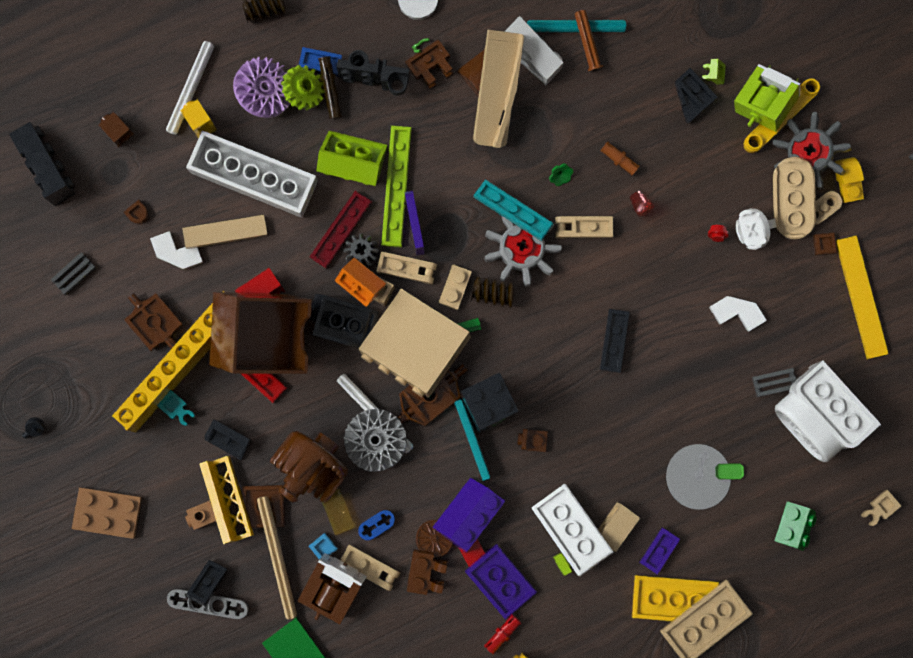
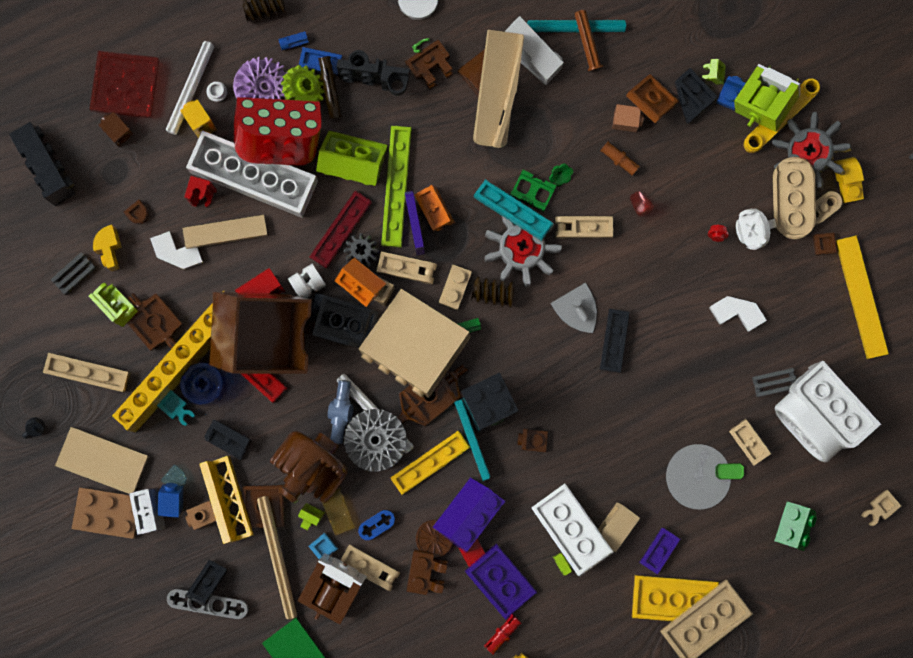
(86, 372): none -> tan plate
(102, 460): none -> tan tile
(106, 242): none -> yellow brick
(113, 304): none -> lime hinge
(124, 84): none -> clear red plate
(145, 511): none -> hinge
(170, 500): none -> blue brick
(175, 475): none -> clear light blue tile
(193, 378): none -> clear blue brick
(198, 189): none -> red hinge
(216, 91): none -> white plate
(276, 130): none -> red brick
(293, 40): none -> blue piece
(299, 283): none -> white wheel
(310, 515): none -> lime tile
(340, 411): none -> sand blue pin
(430, 462): none -> yellow tile
(434, 208): none -> orange hinge
(536, 184): none -> green piece
(577, 309): none -> light grey shield
(627, 118): none -> nougat brick
(652, 98): none -> dark orange tile
(730, 91): none -> blue bracket
(750, 442): none -> tan hinge

